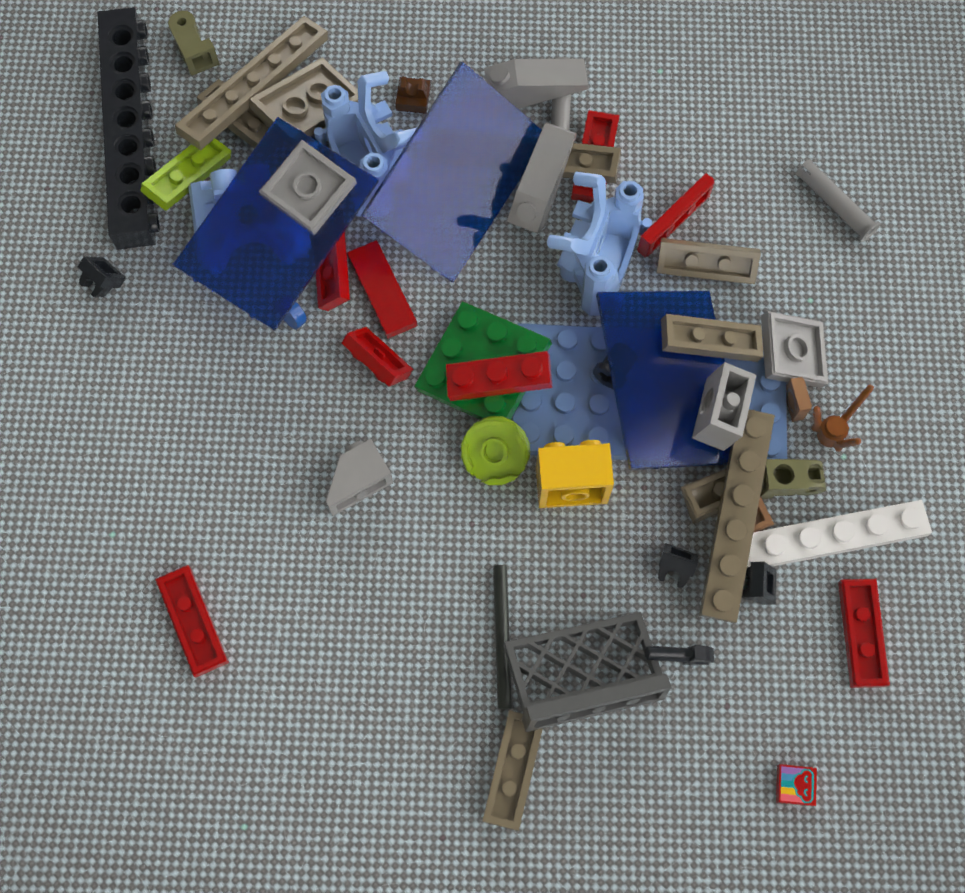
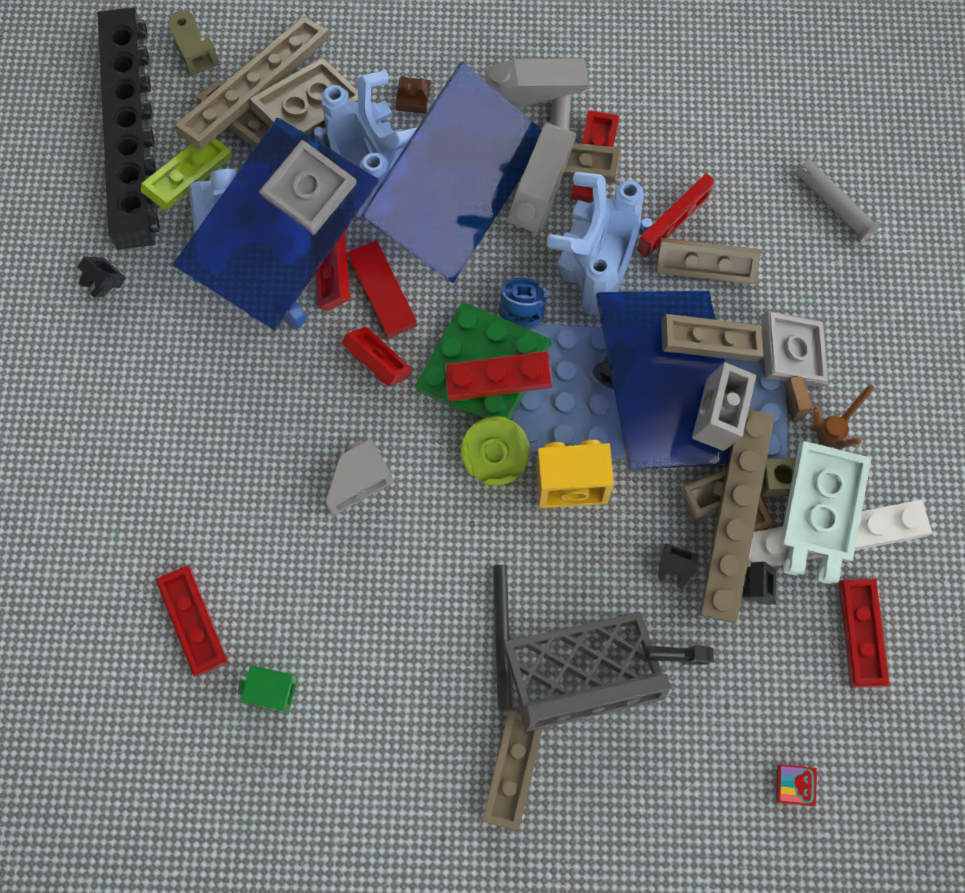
(267, 689): none -> green brick
(523, 299): none -> blue wheel
(824, 509): none -> light aqua tile

